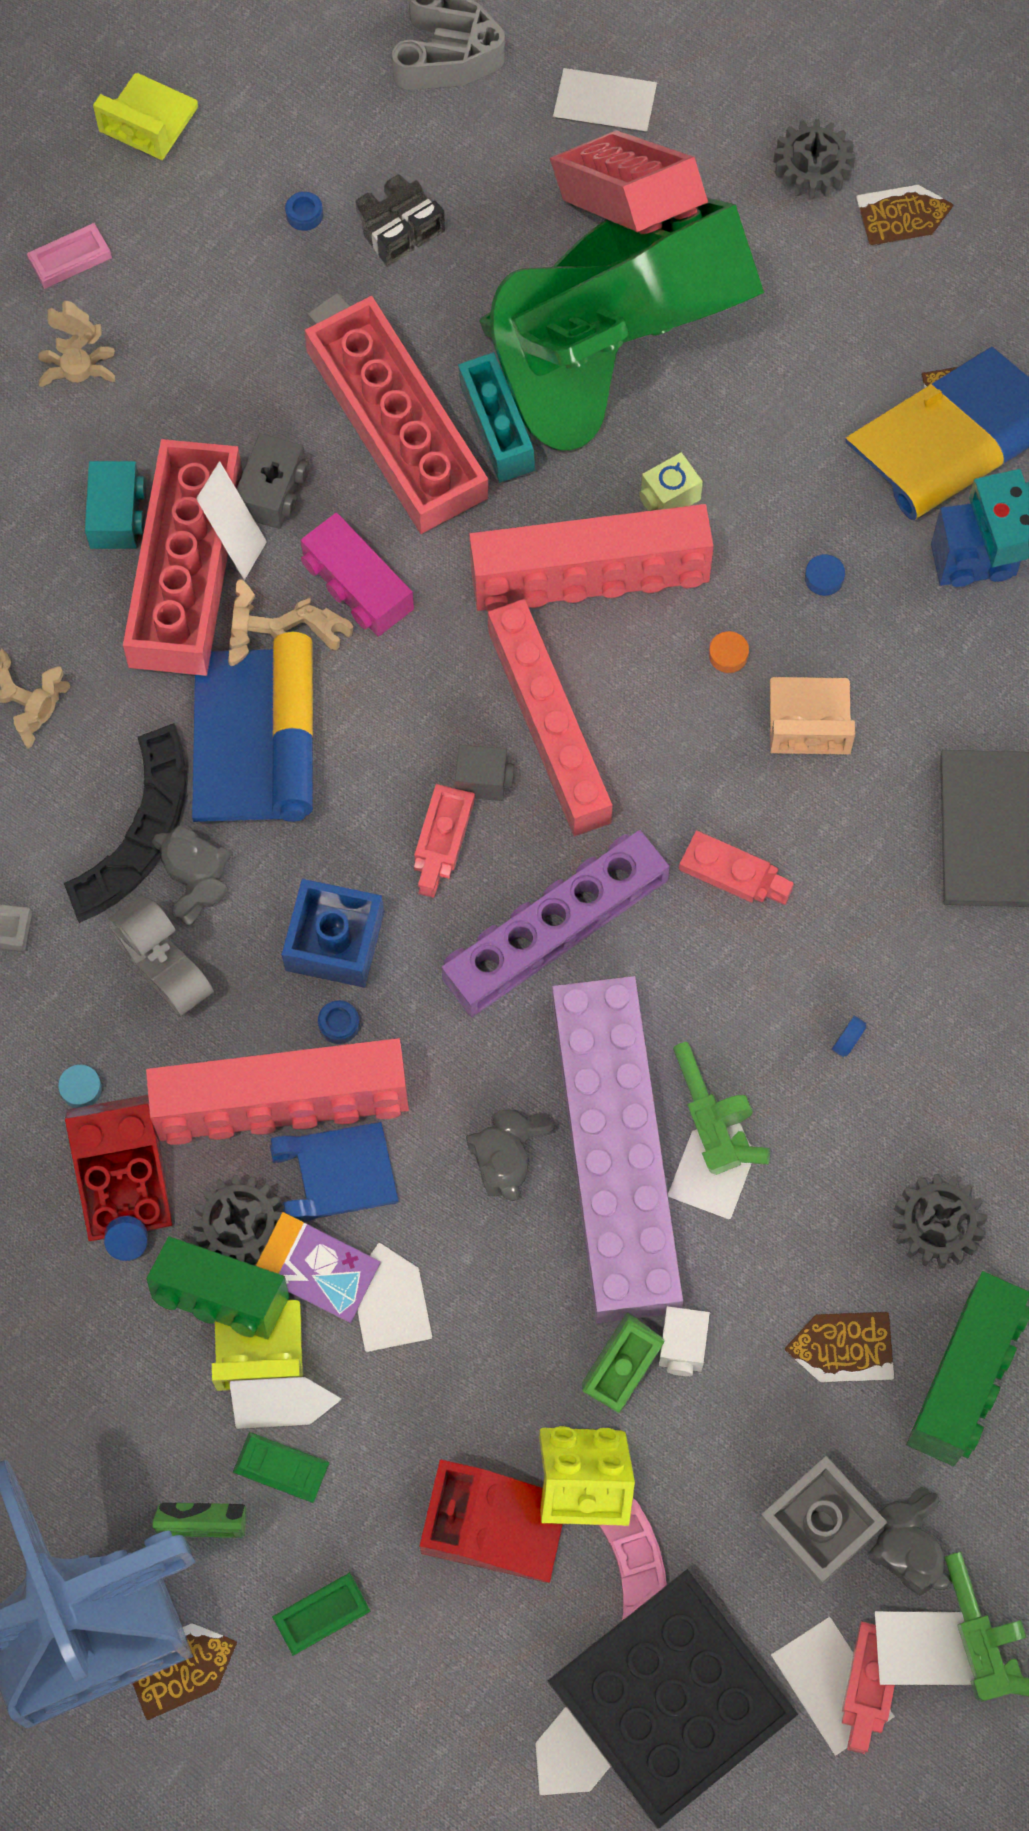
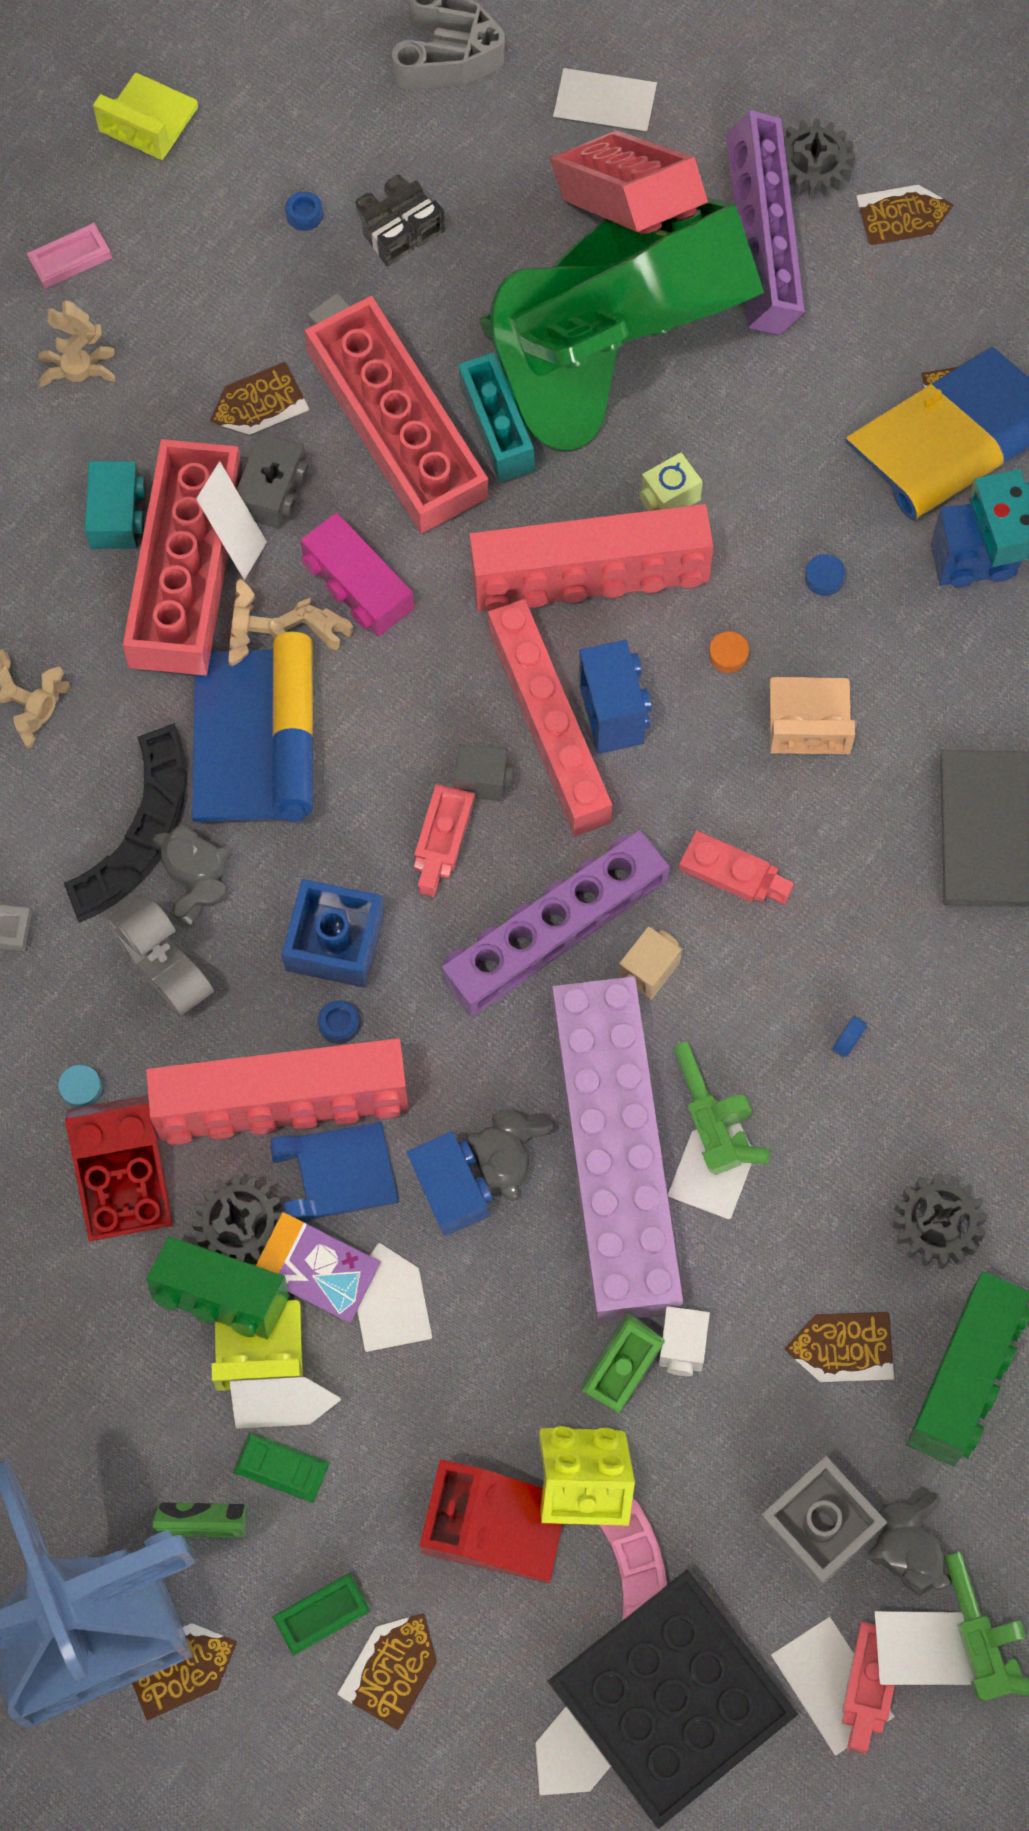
(125, 1238): blue tile -> none
(259, 401): none -> sticker
(391, 1670): none -> sticker
(449, 1183): none -> blue brick
(613, 696): none -> blue brick
(651, 961): none -> tan brick
(766, 214): none -> medium lavender brick

